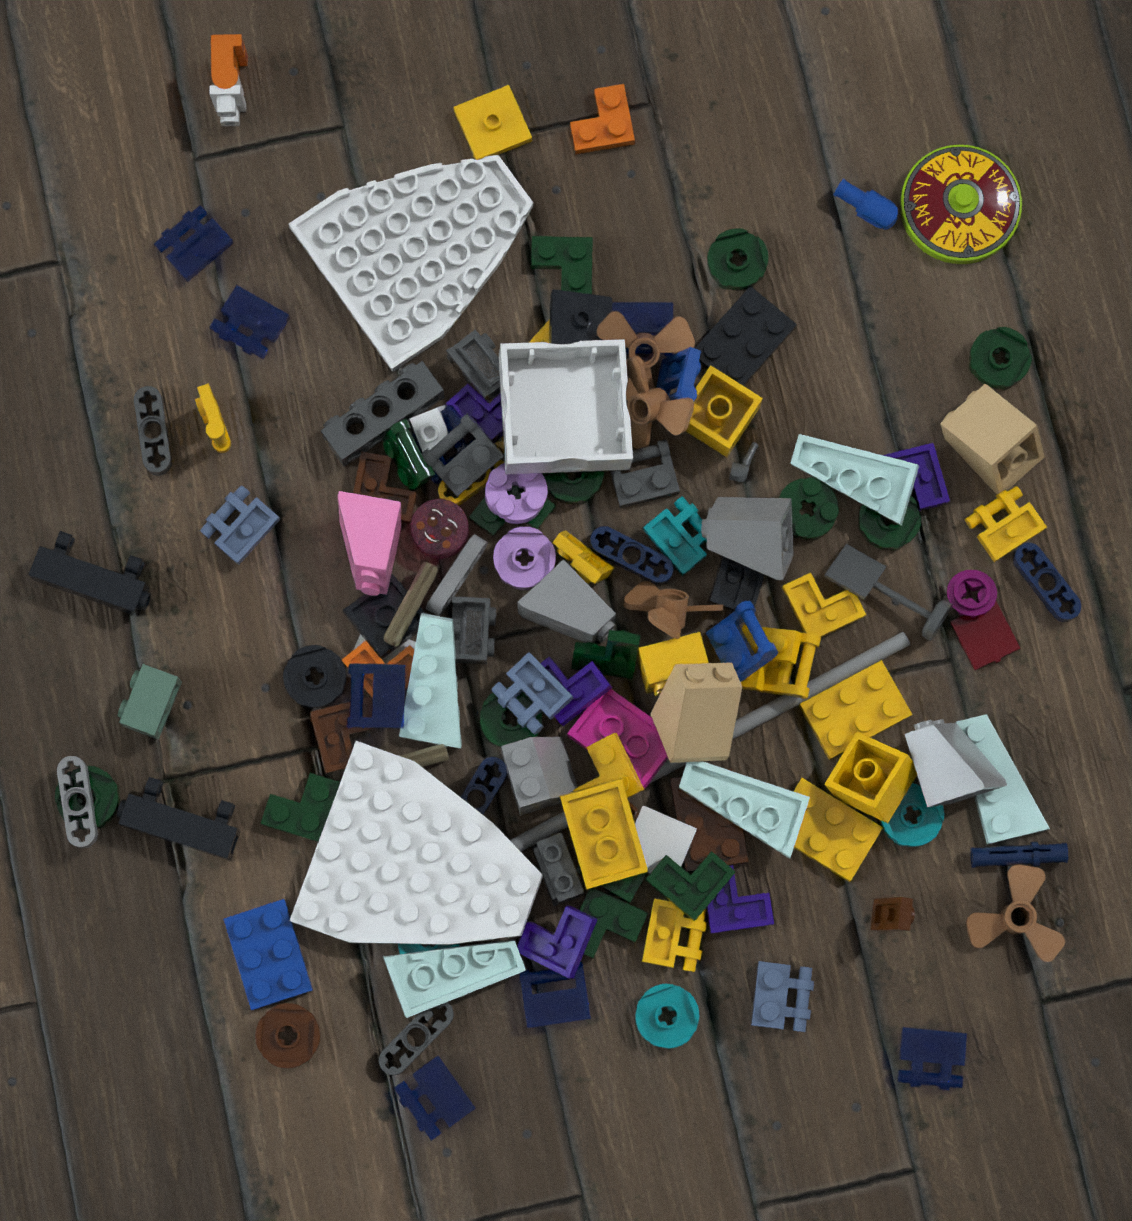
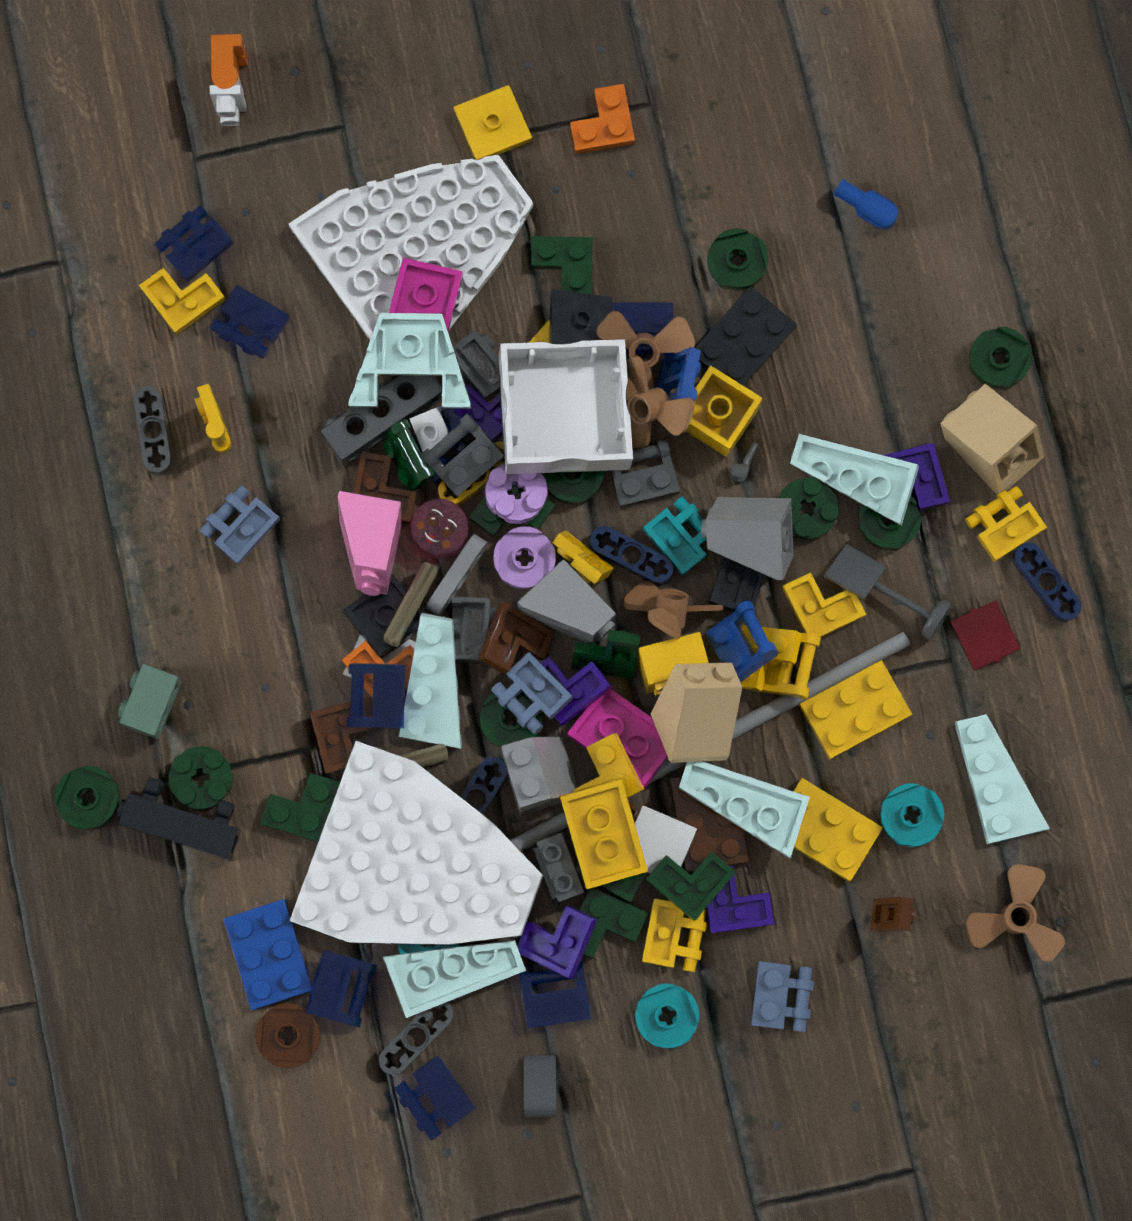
(81, 777): light grey beam -> none
(89, 580): black brick -> none
(182, 307): none -> yellow plate
(214, 789): none -> dark green plate
(324, 661): black plate -> none
(331, 987): none -> clear blue plate
(410, 346): none -> light aqua wing
(426, 289): none -> dark pink plate
(512, 632): none -> reddish brown plate
(540, 1086): none -> dark grey panel
(872, 777): yellow brick -> none
(932, 1047): clear blue plate -> none
(949, 764): light grey slope -> none
(960, 204): dish -> none
(974, 581): magenta gear -> none
(1024, 854): dark blue pin -> none

